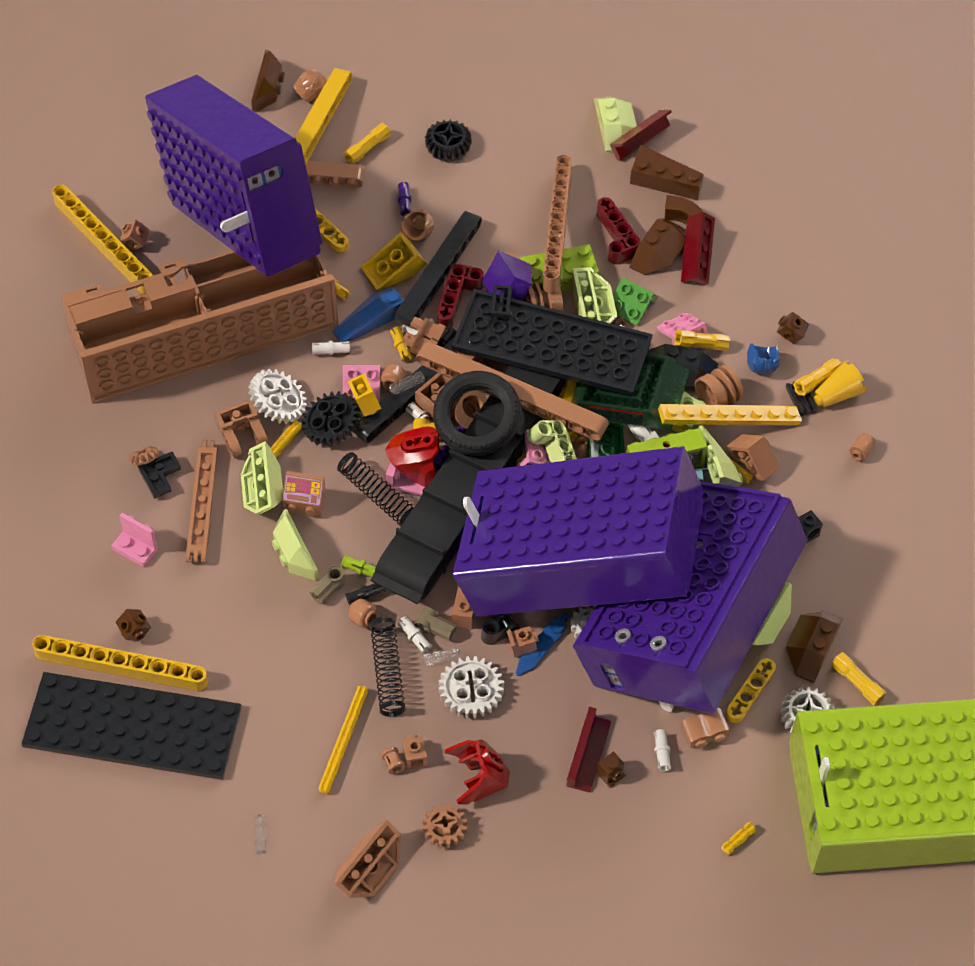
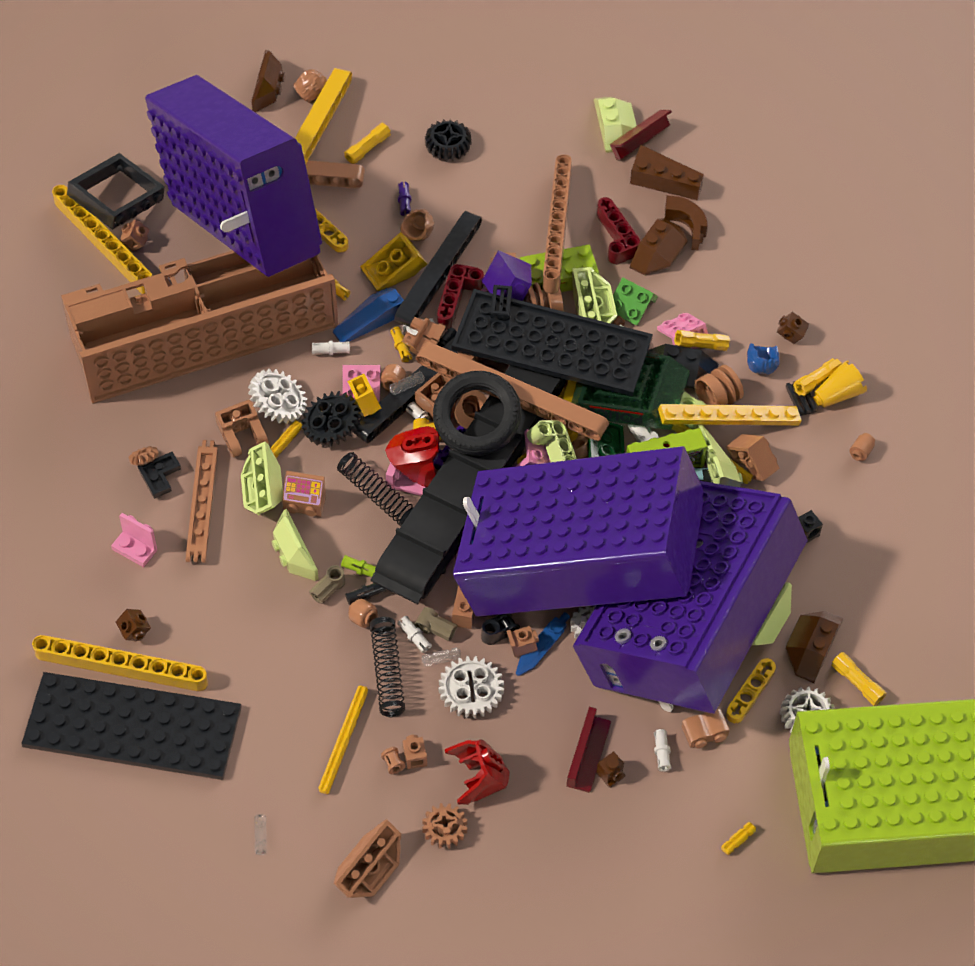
(79, 185): none -> black window
(698, 248): dark red panel -> none

